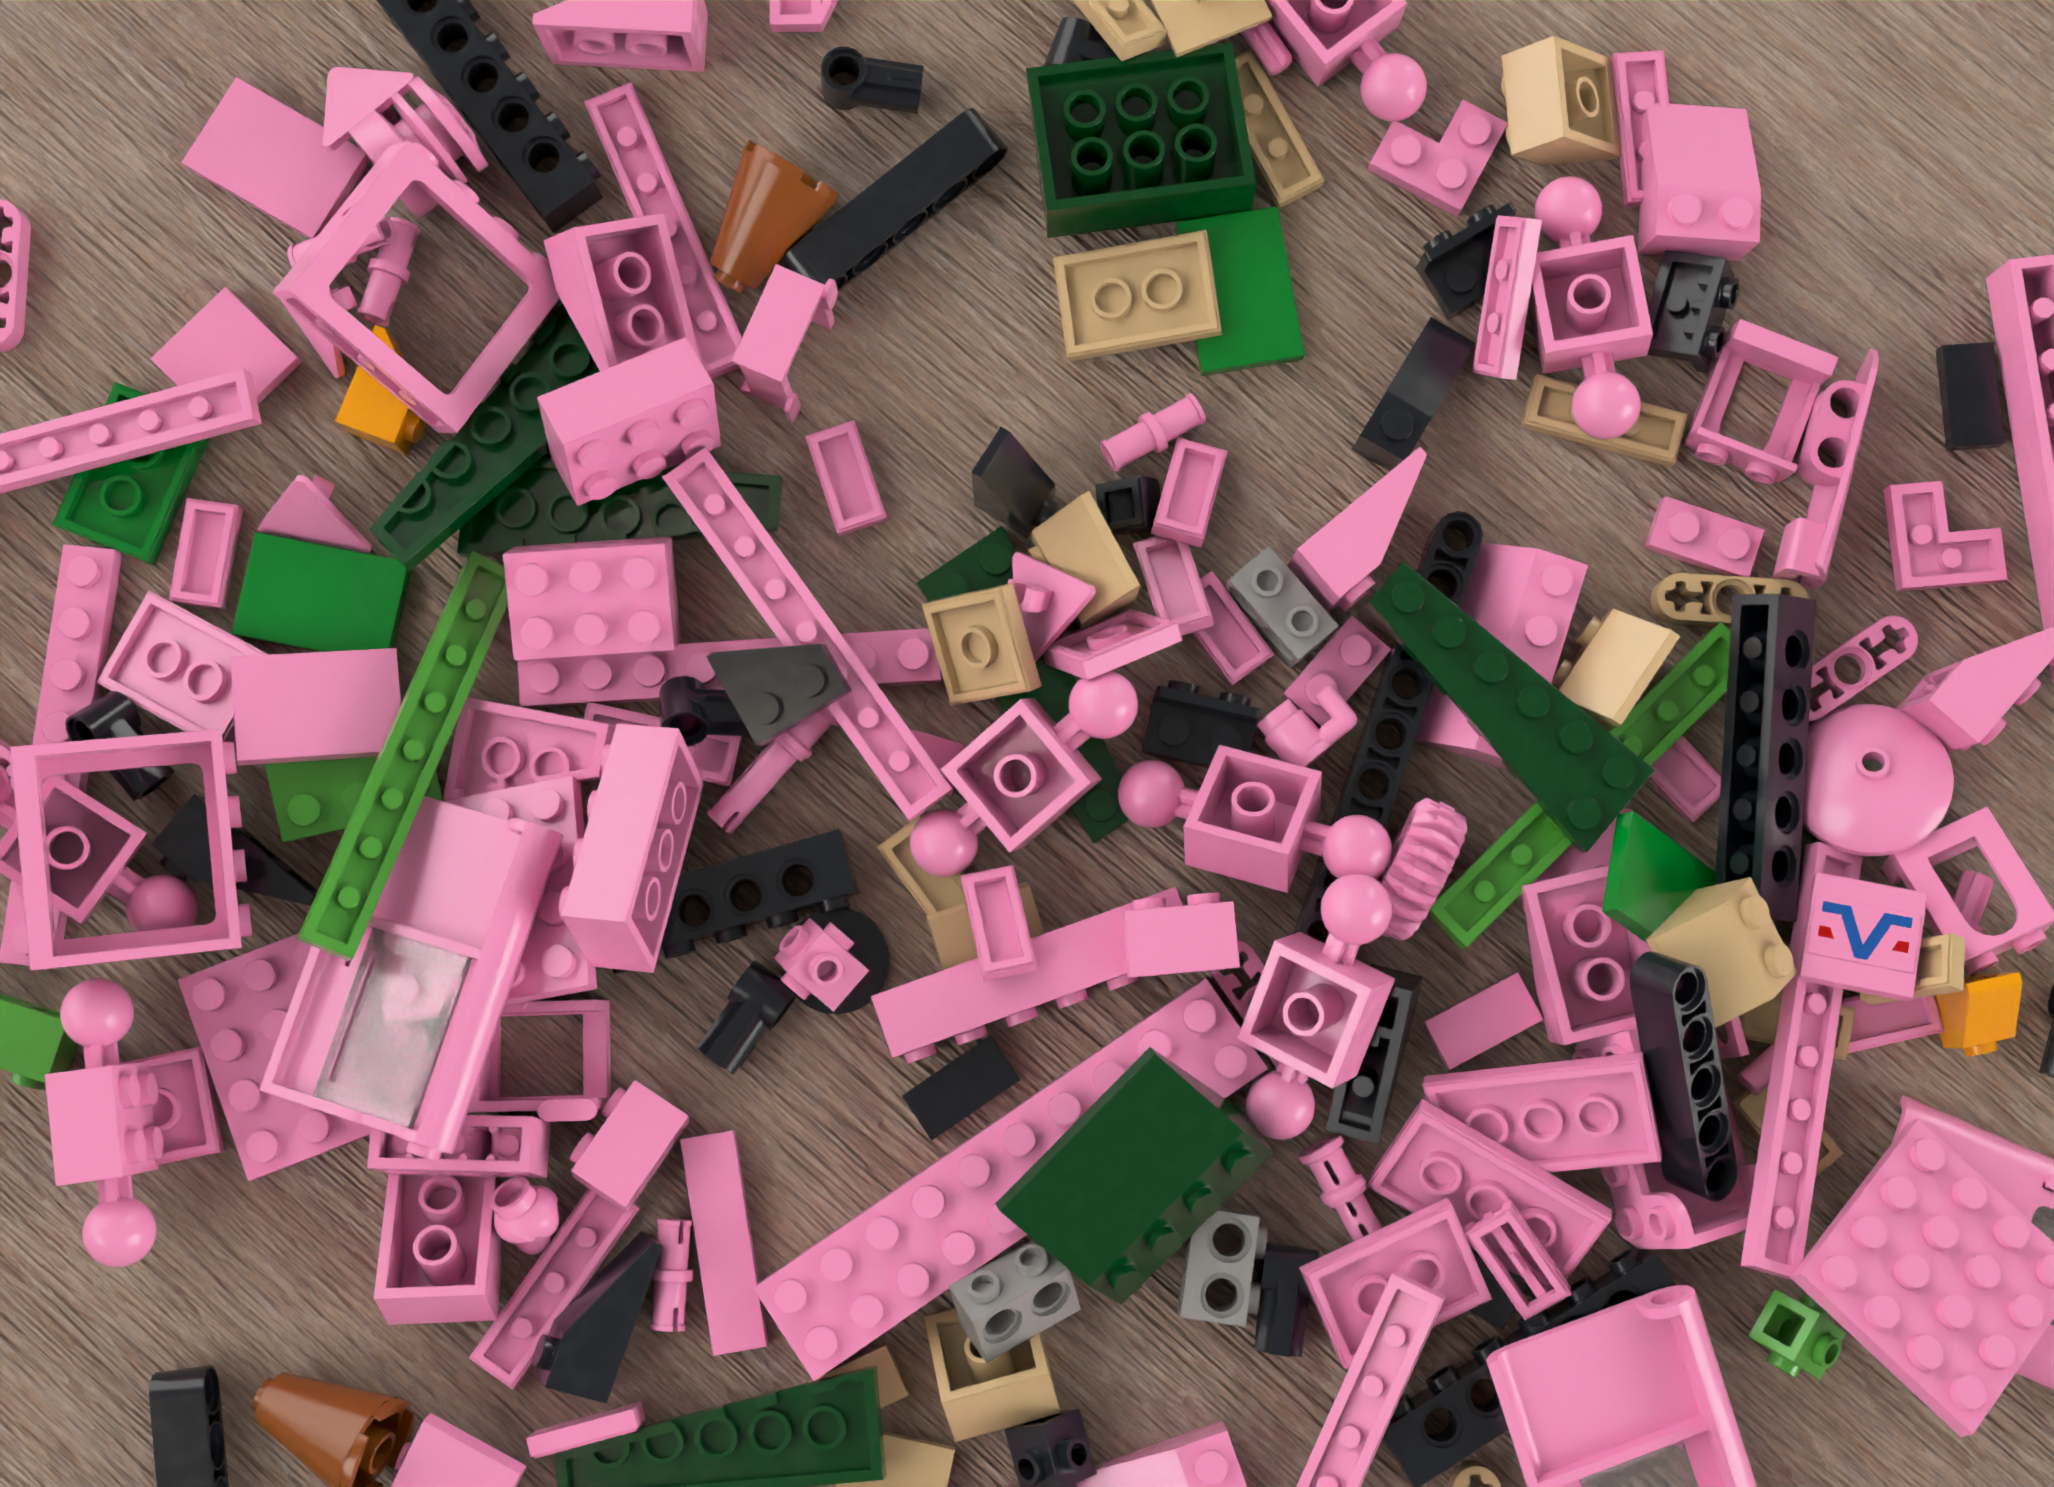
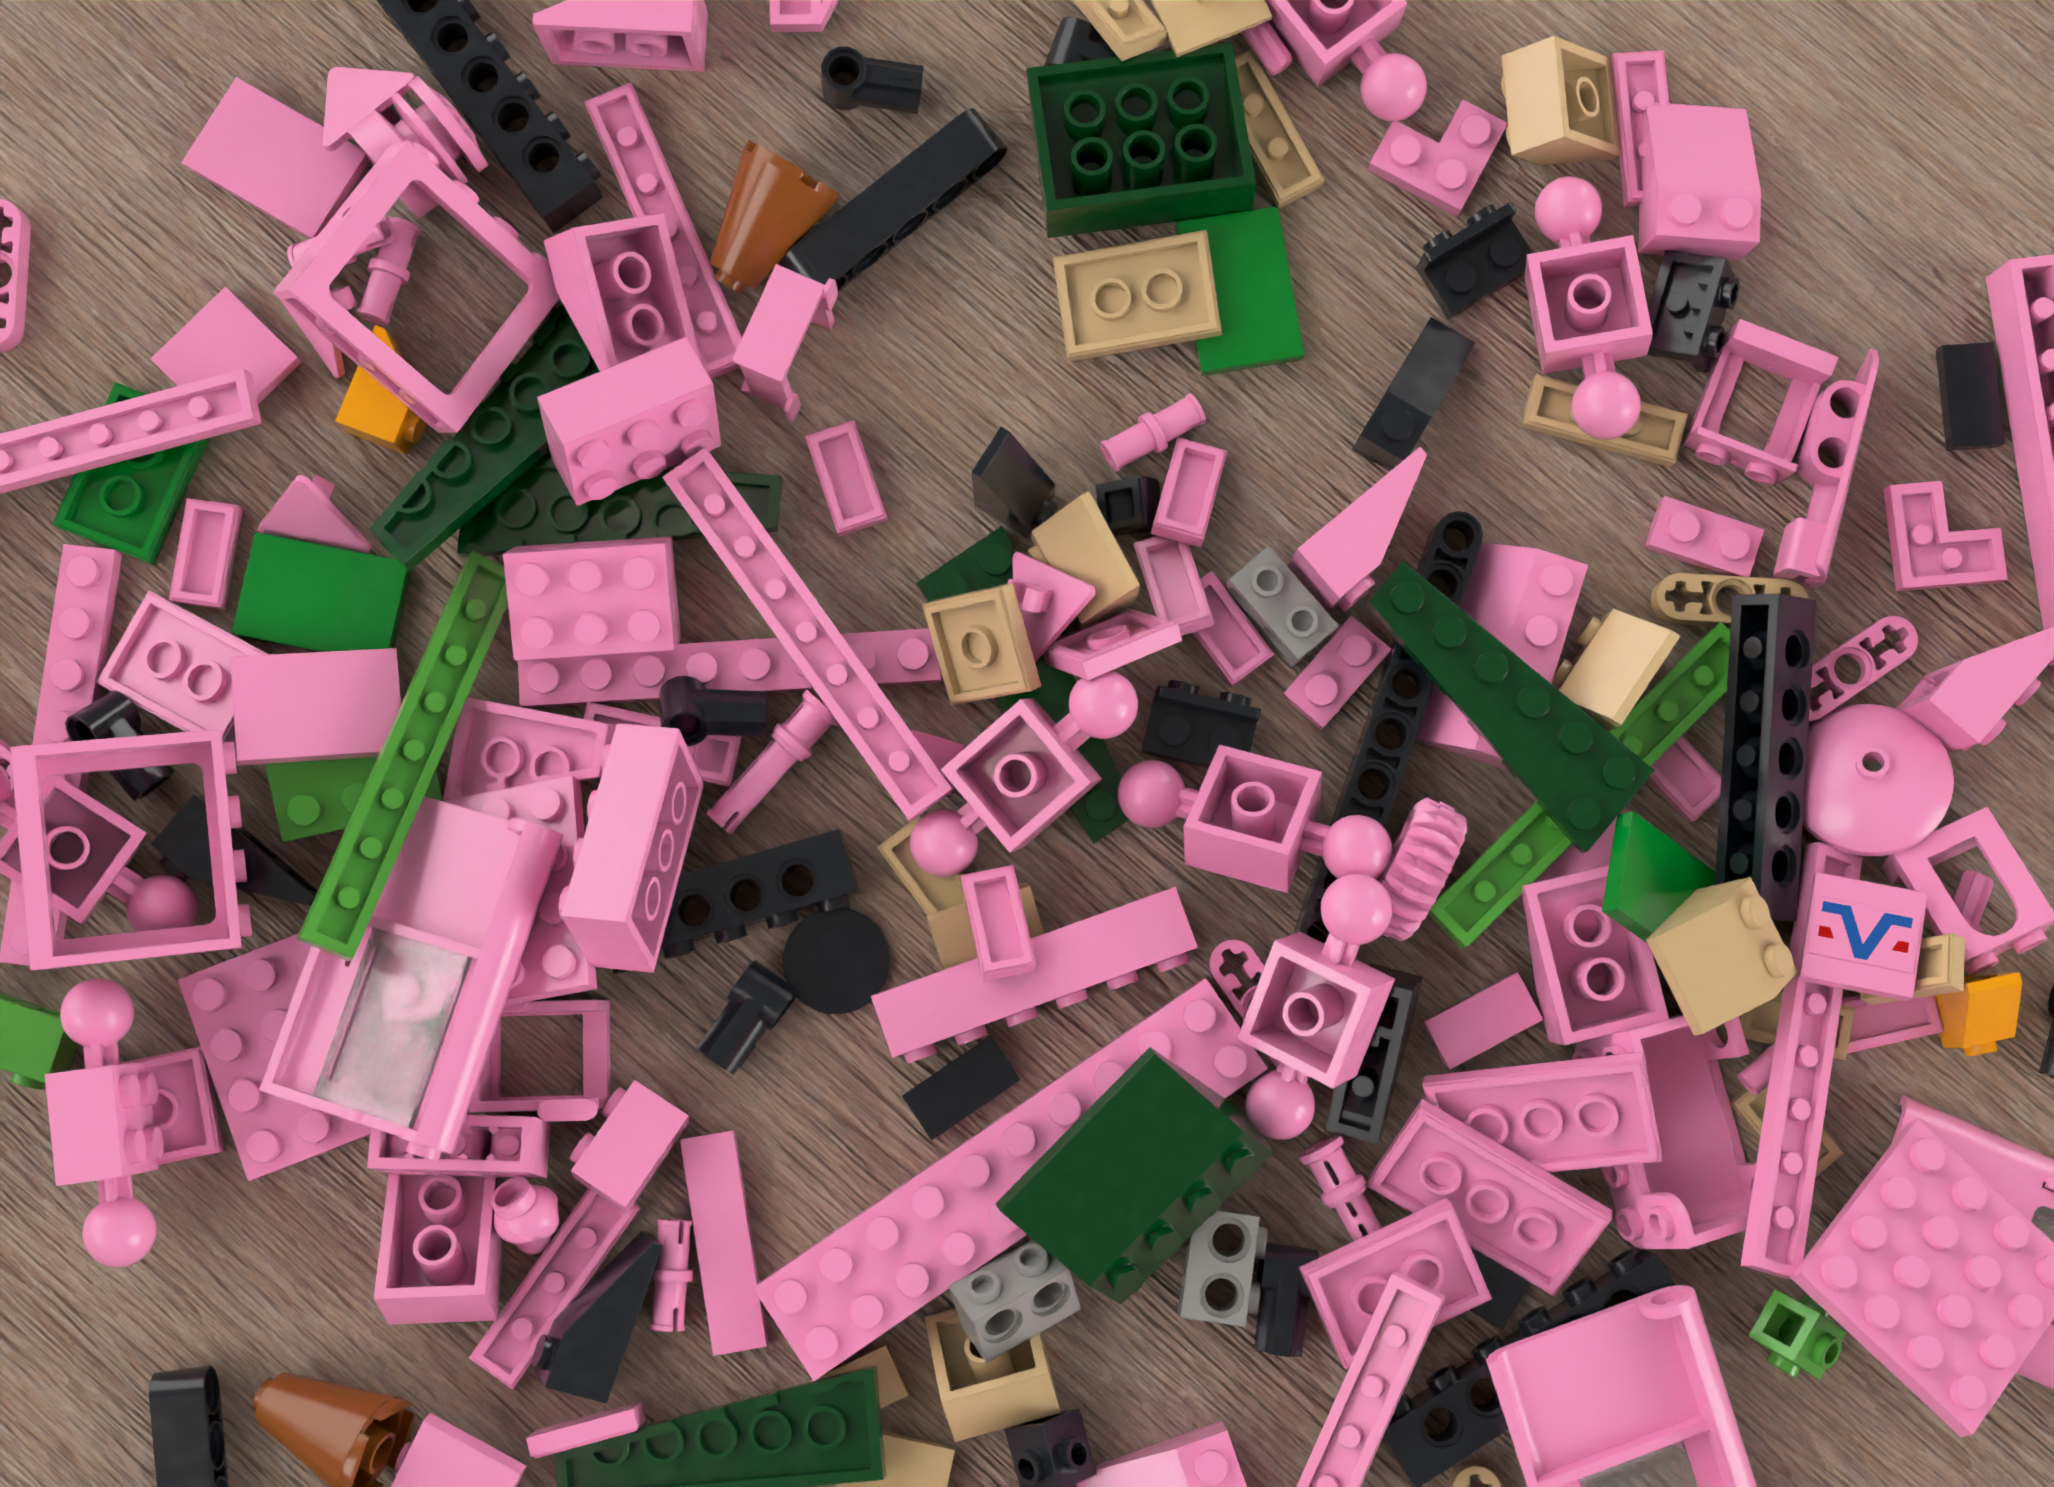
(779, 685): black wing -> none
(819, 963): bright pink brick -> none
(1180, 937): bright pink brick -> none
(1296, 736): bright pink piece -> none
(1494, 1223): bright pink tile -> none
(1506, 296): bright pink tile -> none
(1684, 1074): black beam -> none

